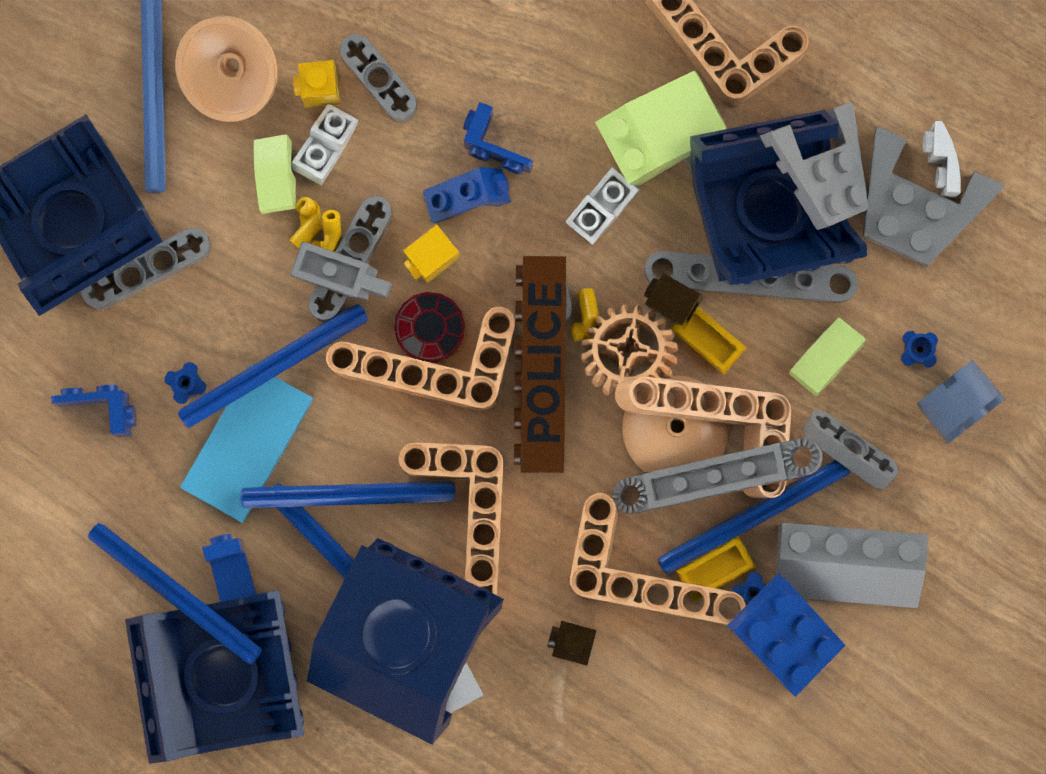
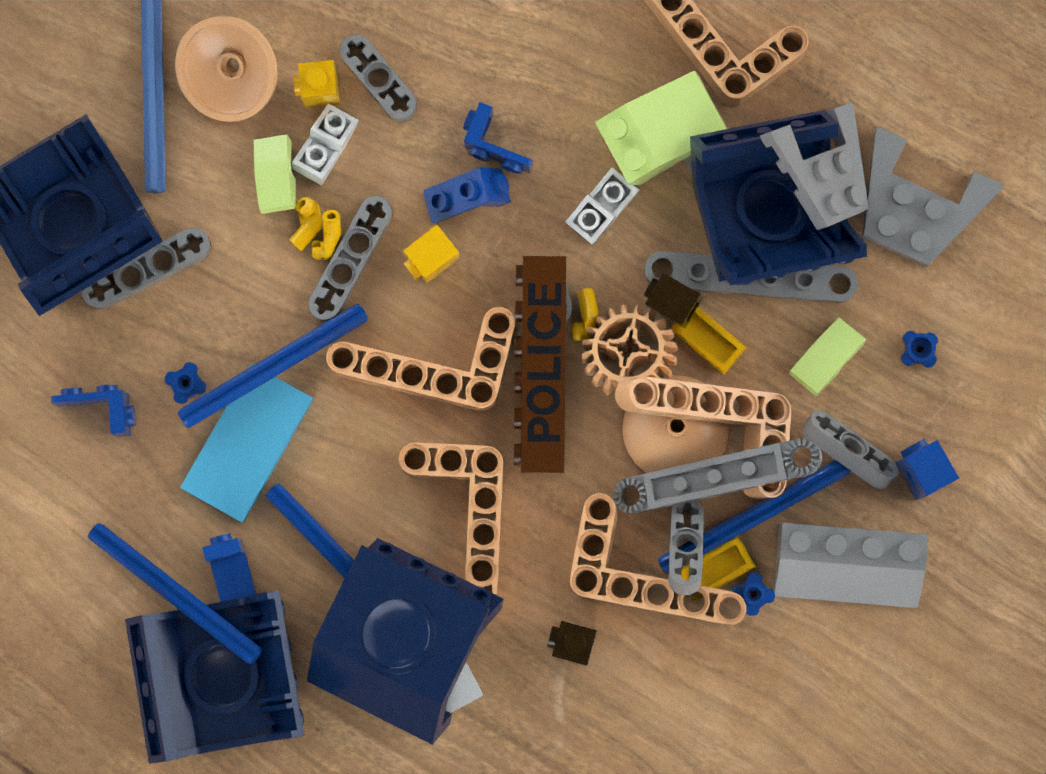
(338, 273): light grey hinge -> none
(348, 494): blue axle -> none
(429, 327): tile -> none
(678, 557): none -> light grey beam
(786, 635): blue plate -> none
(925, 468): none -> blue brick
(942, 151): white slope -> none
(960, 401): sand blue brick -> none

